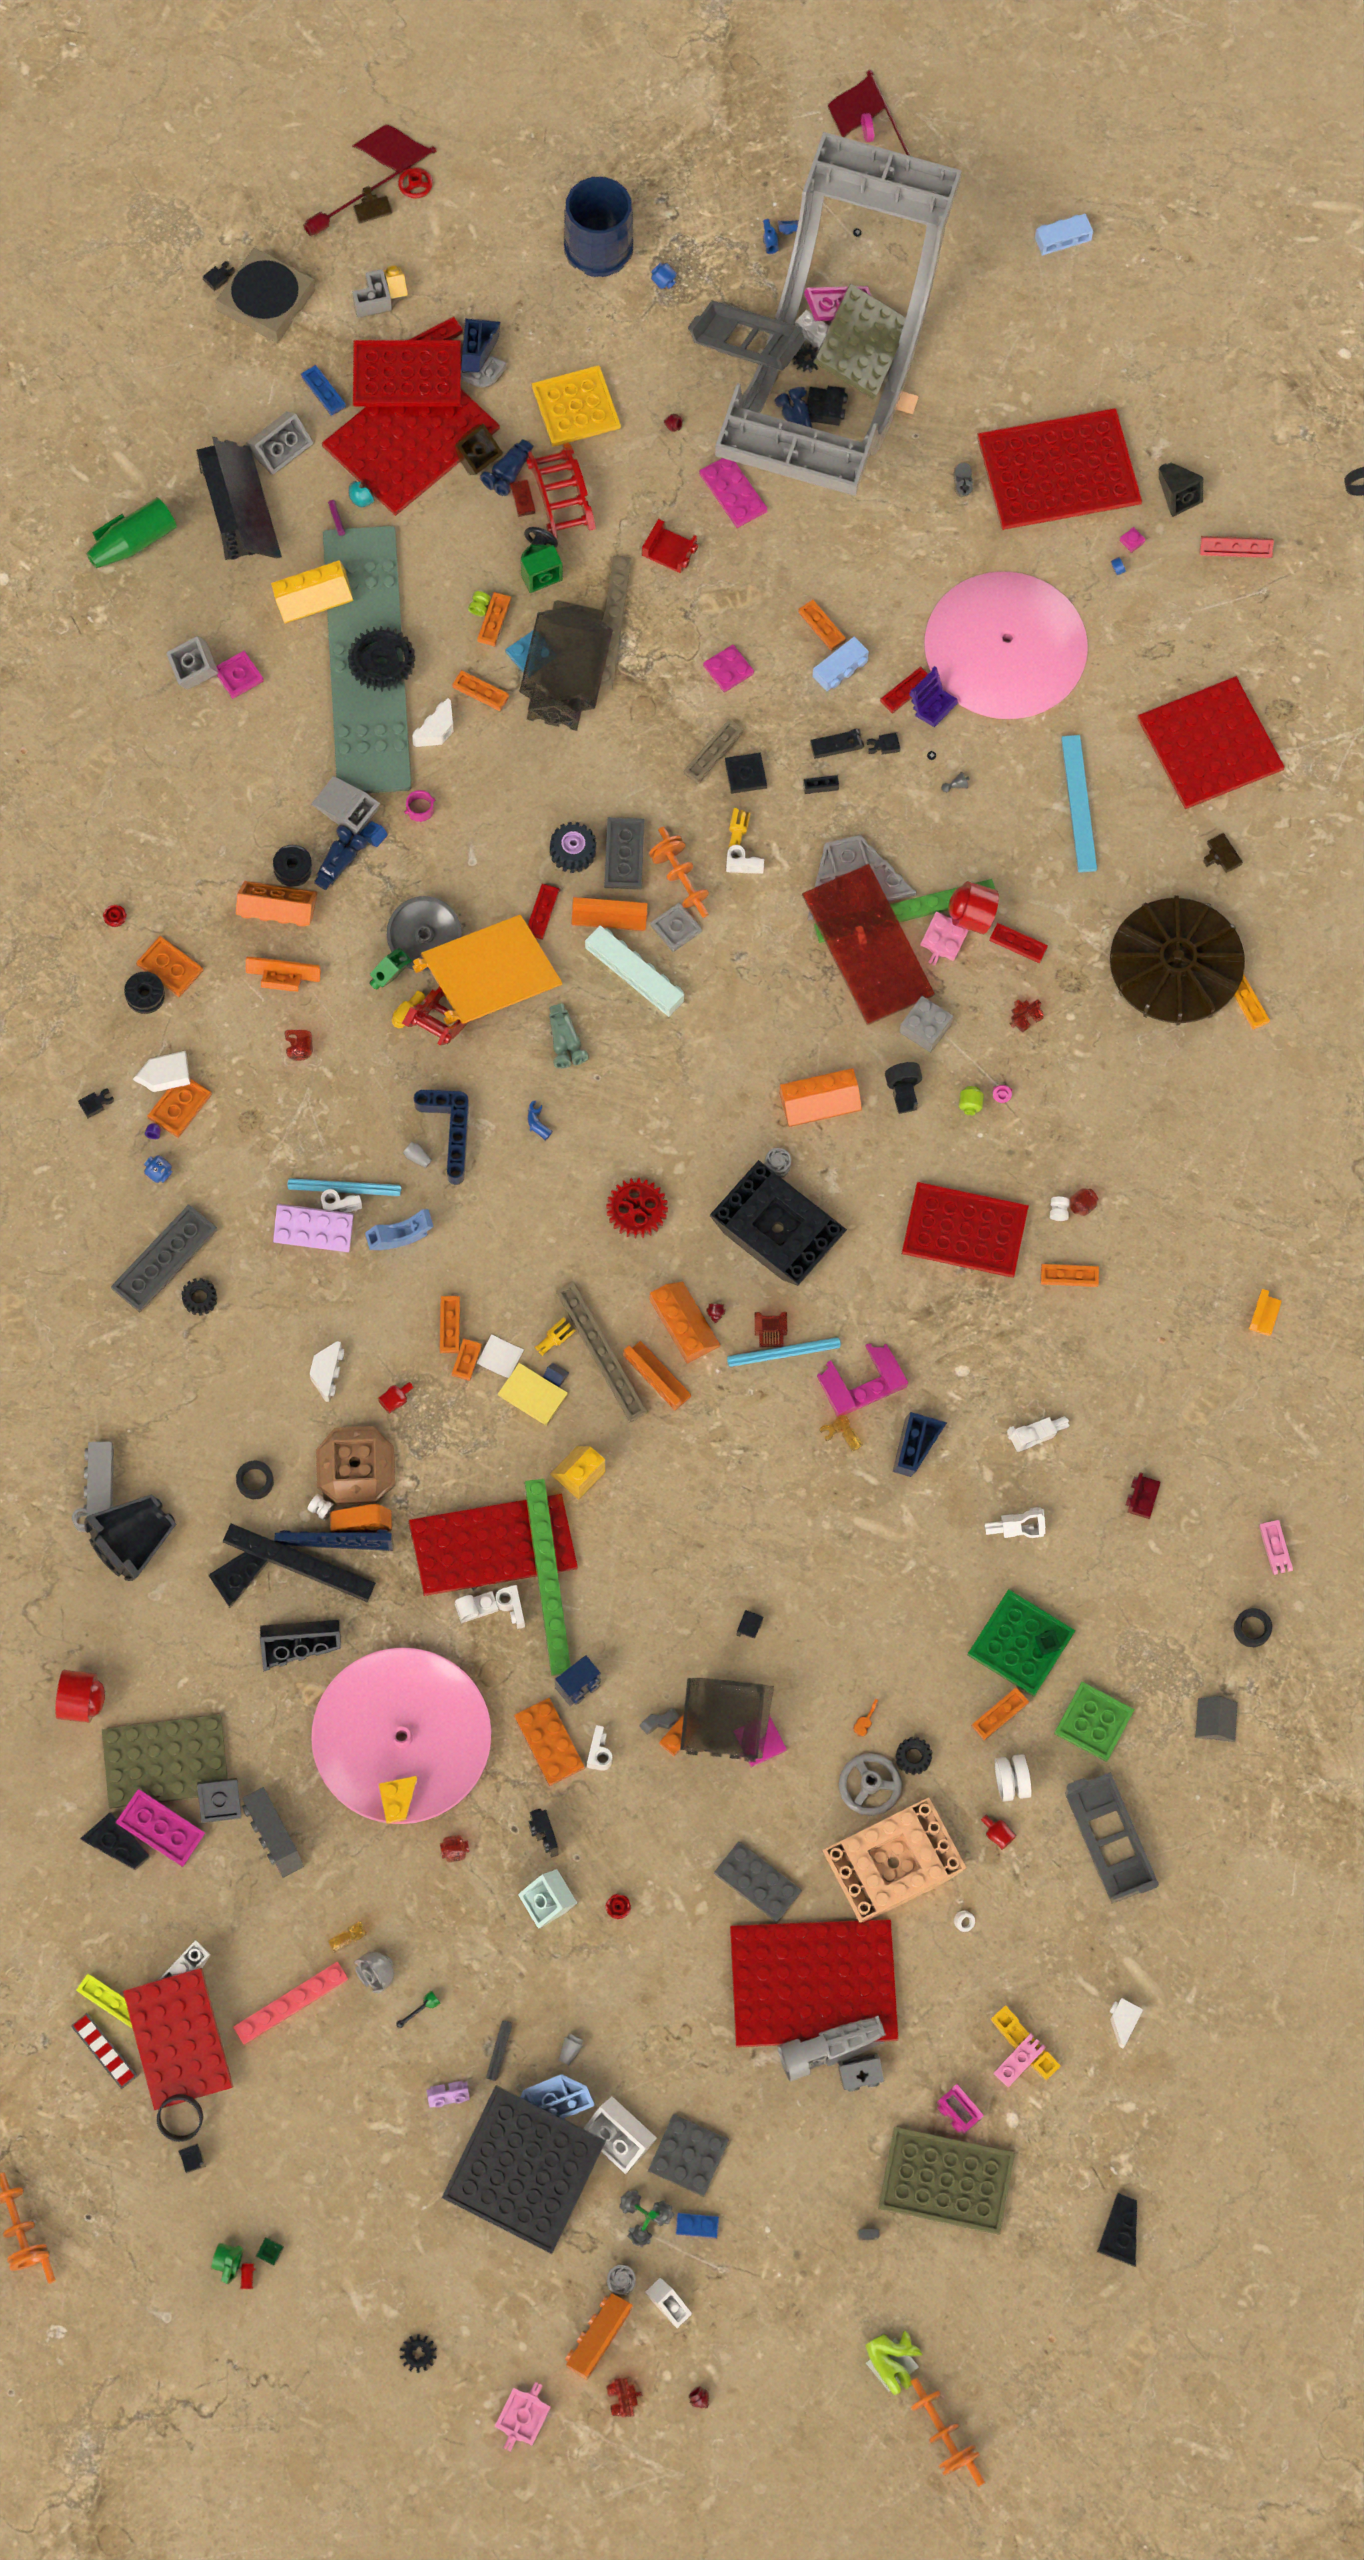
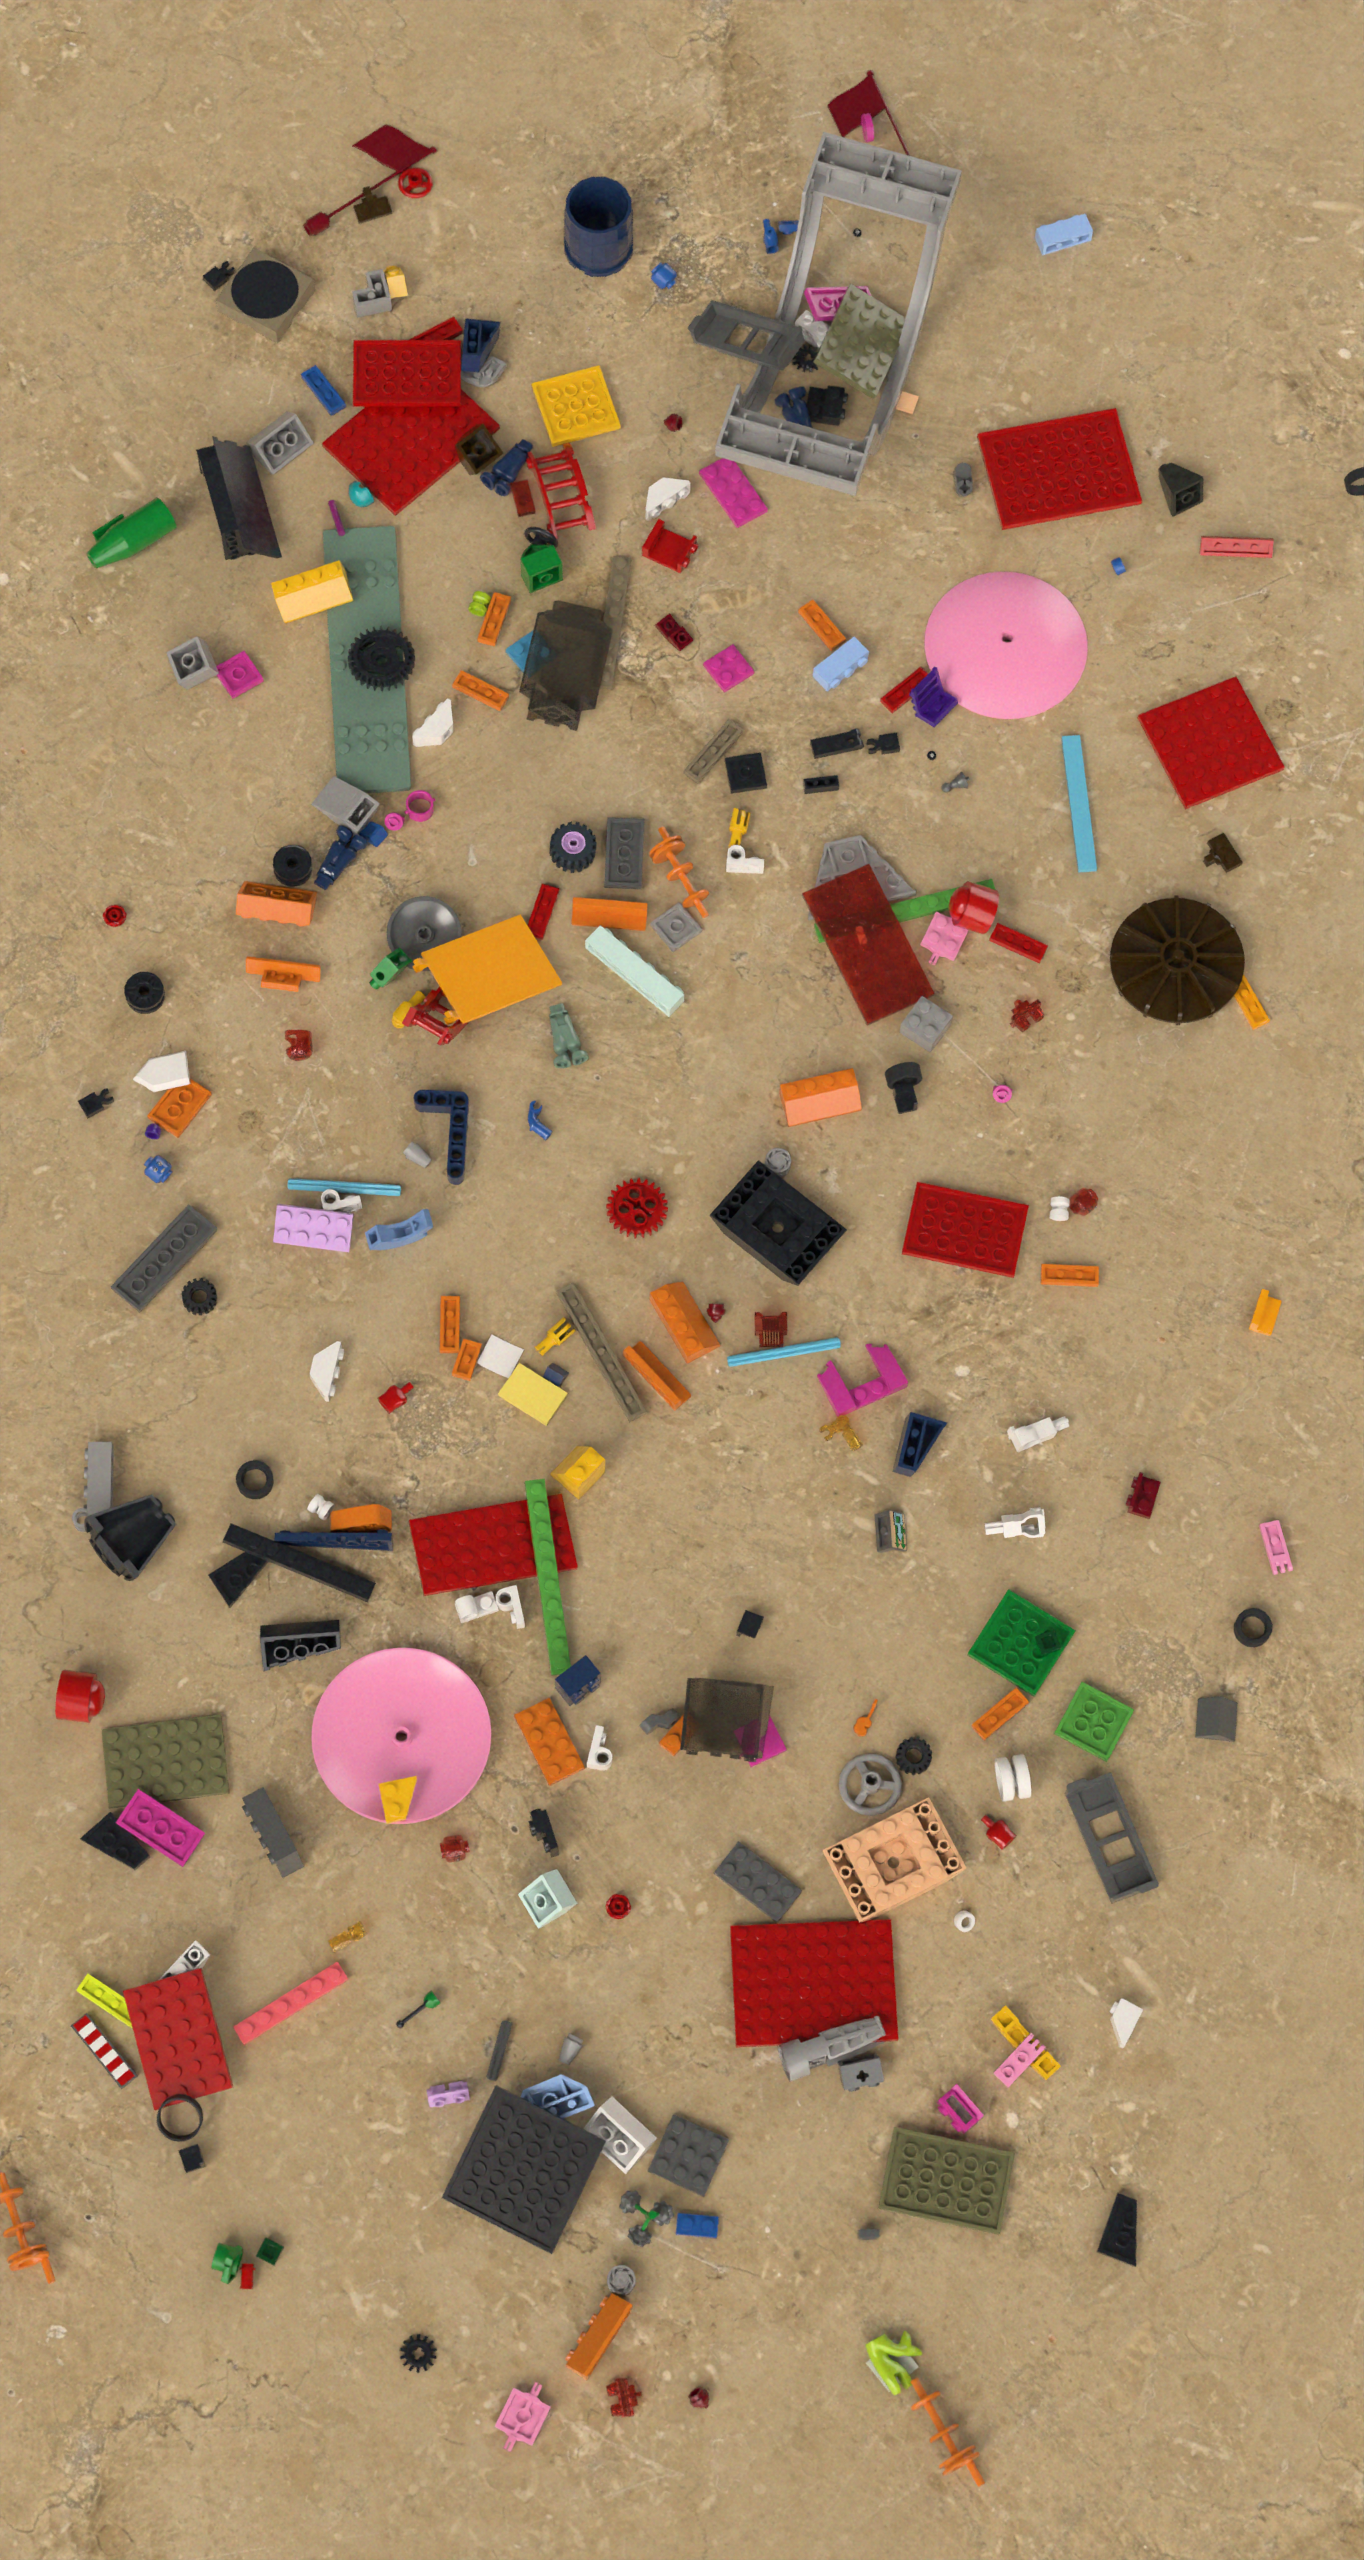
(170, 965): orange tile -> none
(219, 1800): plate -> none
(359, 1484): medium nougat piece -> none
(375, 1970): light grey cylinder -> none
(394, 821): none -> dark pink plate
(664, 495): none -> white slope
(668, 2302): white slope -> none
(674, 634): none -> dark red slope
(890, 1531): none -> panel
(971, 1100): lime head -> none
(1132, 539): dark pink plate -> none

